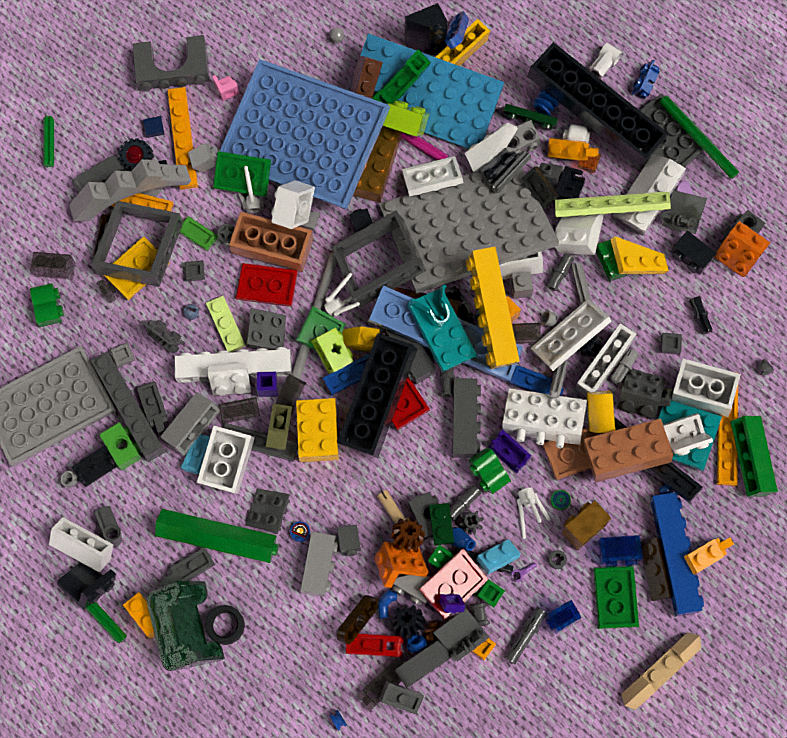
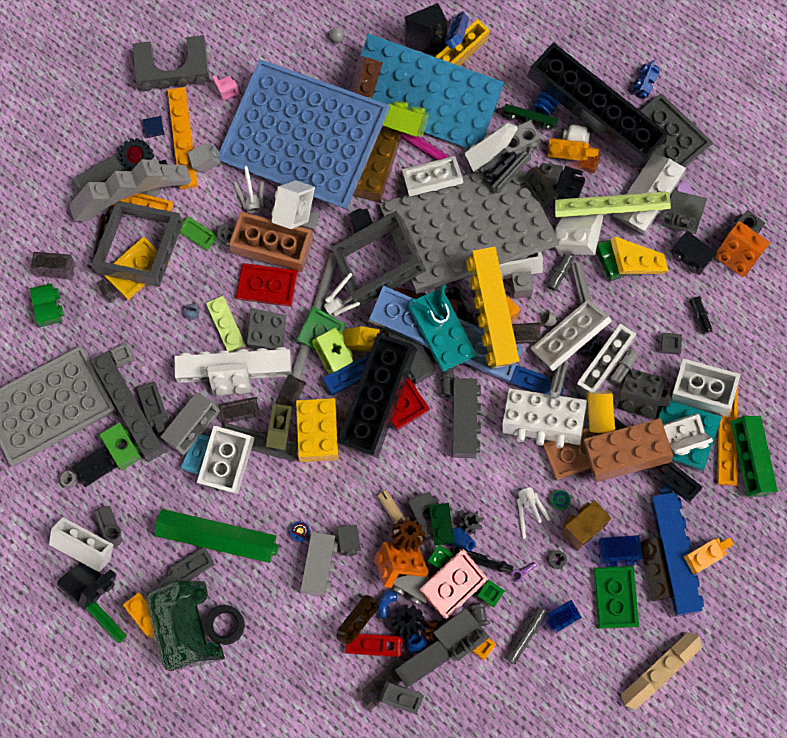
(48, 141): green axle -> none
(158, 331): dark grey hinge -> none
(194, 271): dark grey tile -> none
(231, 173): green plate -> none
(267, 384): dark purple brick -> none
(268, 510): dark grey hinge -> none
(336, 718): blue bush -> none
(404, 79): green slope -> none
(452, 603): dark purple plate -> none
(463, 502): dark grey pin -> none
(489, 471): green brick -> none
(498, 556): medium azure plate -> none
(510, 451): dark purple hinge -> none
(607, 57): white piece -> none
(699, 137): green axle -> none
(765, 366): dark grey hinge -> none

